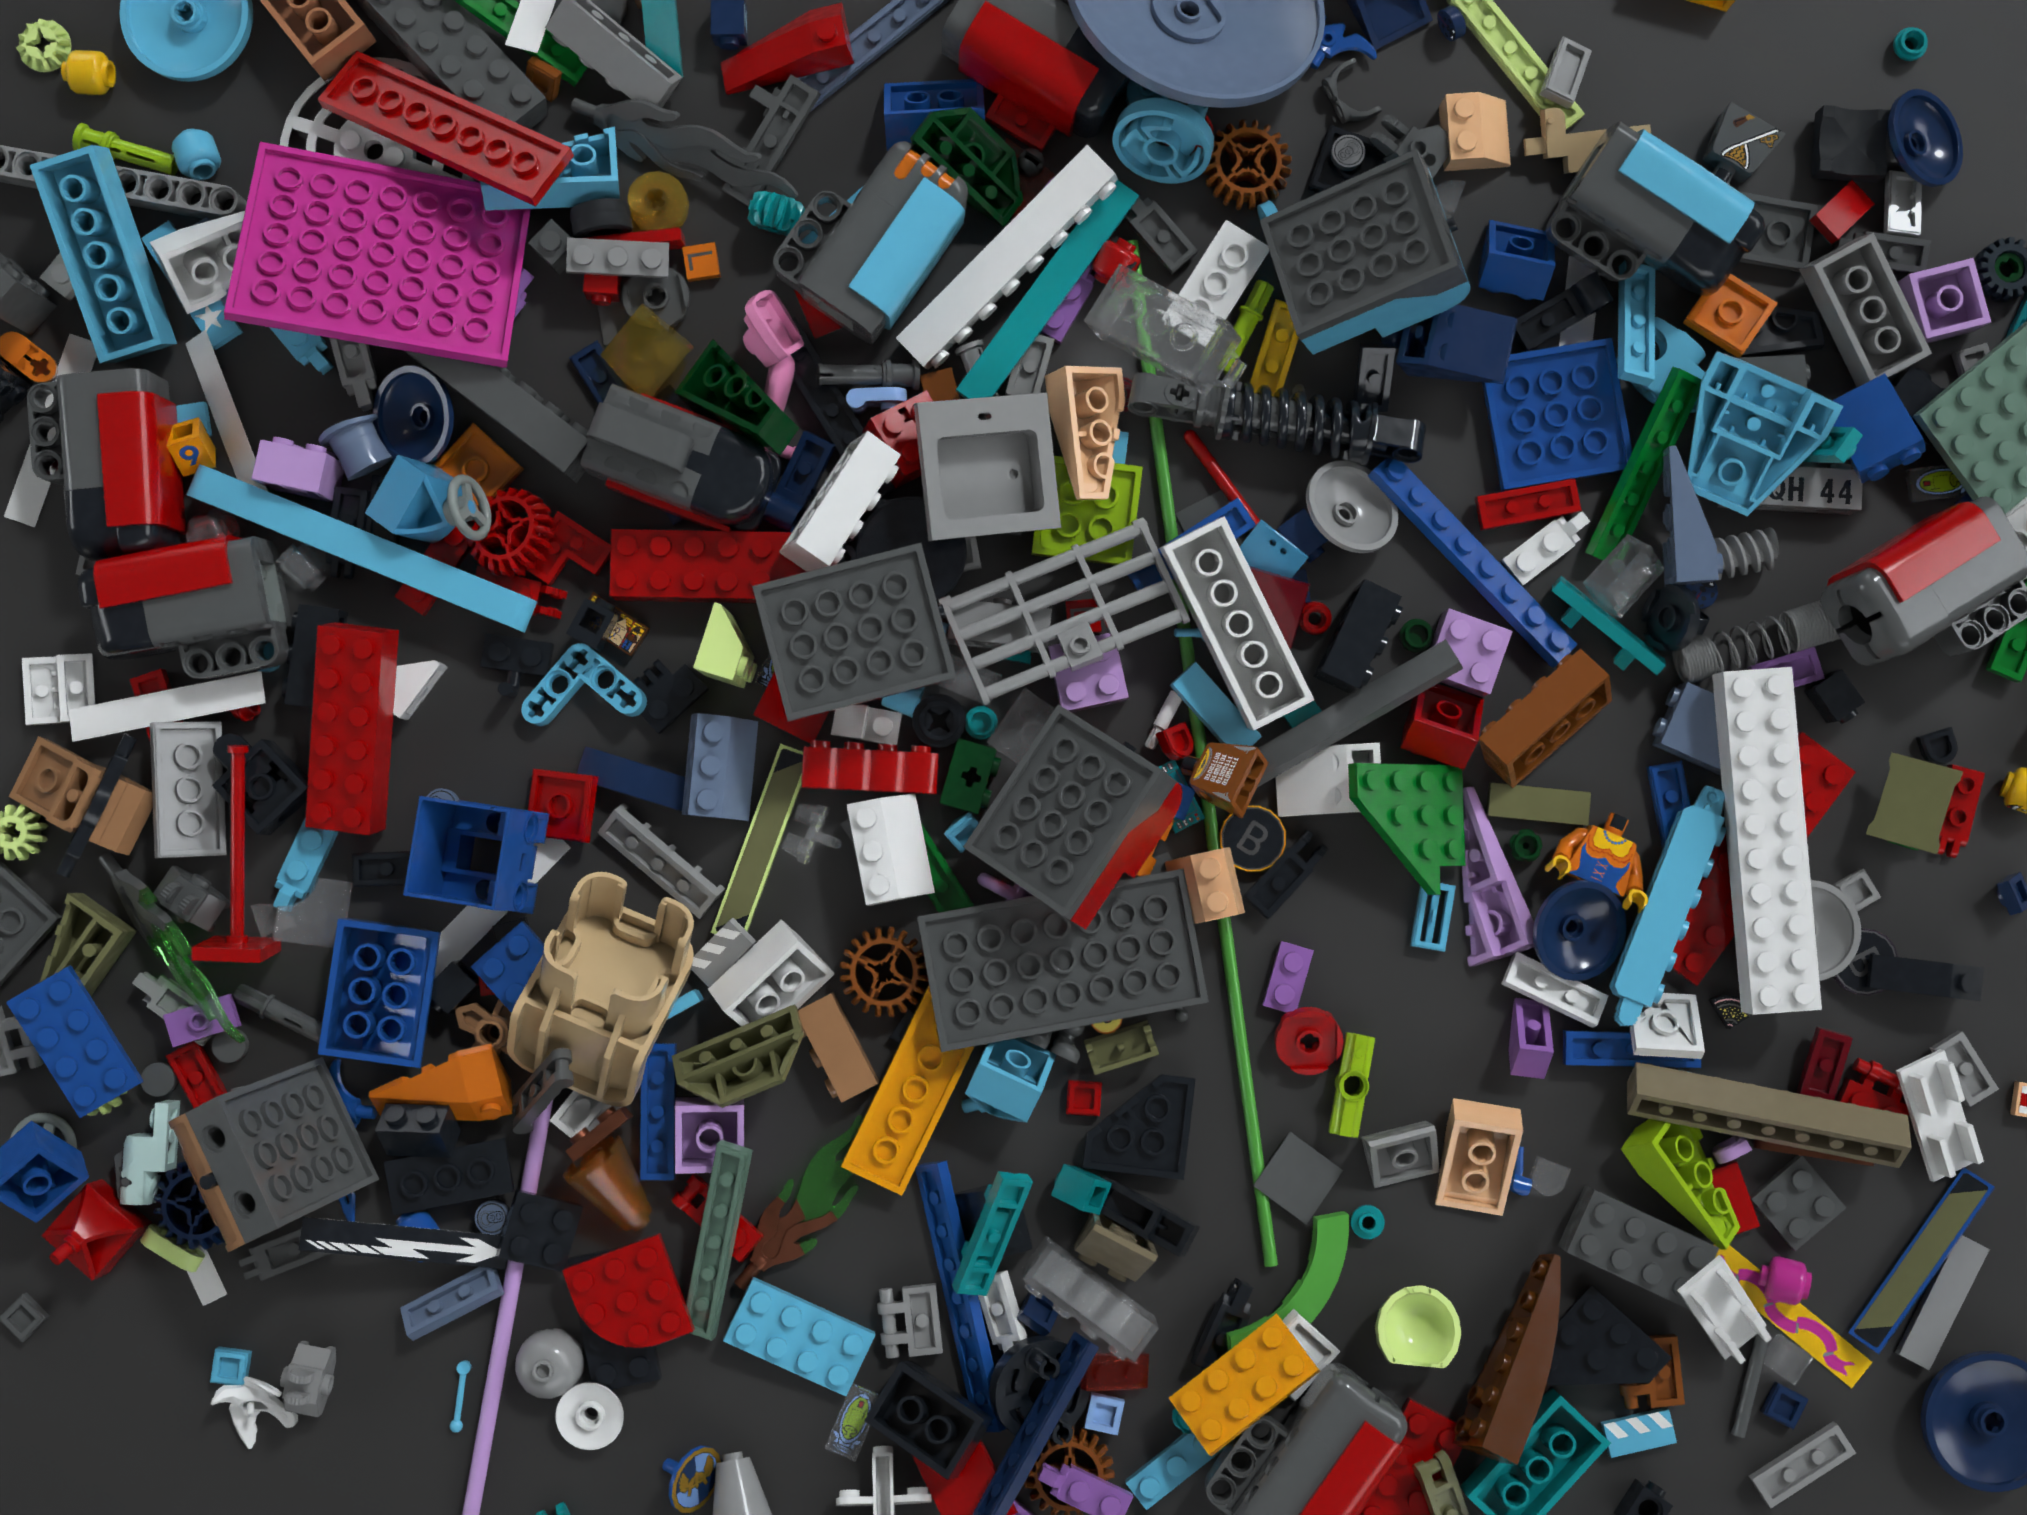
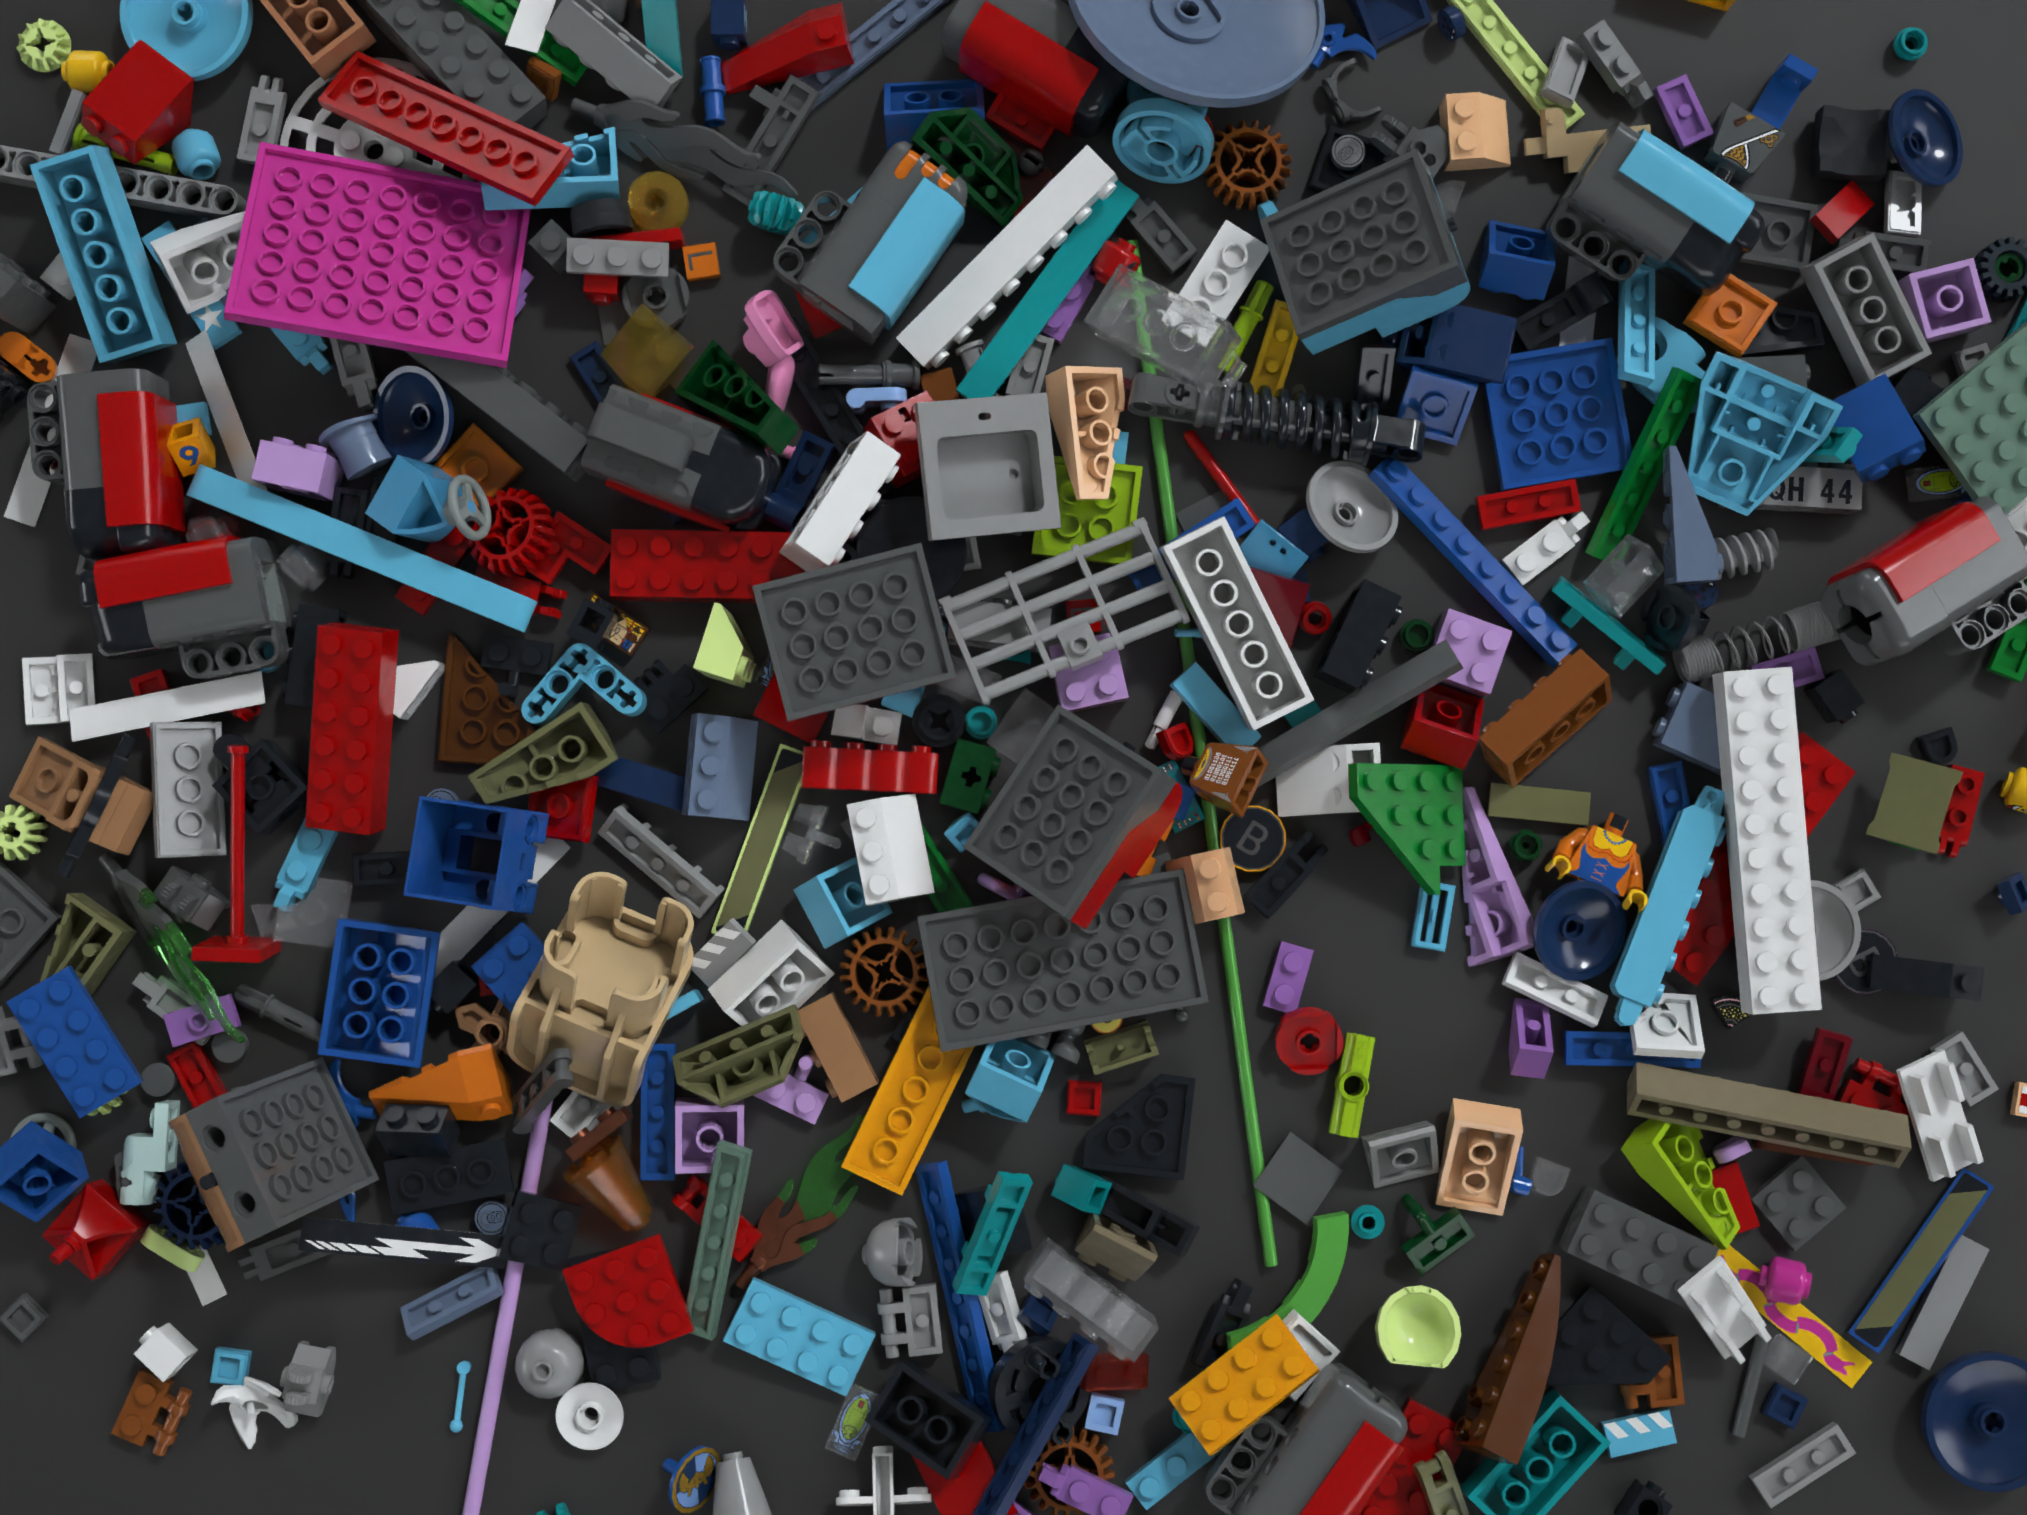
(70, 119): none -> light grey tile
(139, 104): none -> red slope
(142, 1408): none -> dark orange plate
(164, 1351): none -> white brick
(262, 118): none -> light grey hinge
(474, 716): none -> reddish brown tile
(556, 754): none -> olive wedge
(712, 91): none -> blue pin
(796, 1094): none -> lavender plate
(837, 903): none -> medium azure slope
(893, 1253): none -> light grey cylinder
(1359, 834): none -> dark red hand
(1437, 1238): none -> dark green plate
(1438, 402): none -> blue plate
(1614, 64): none -> dark grey hinge
(1683, 112): none -> medium lavender plate
(1783, 90): none -> blue bracket

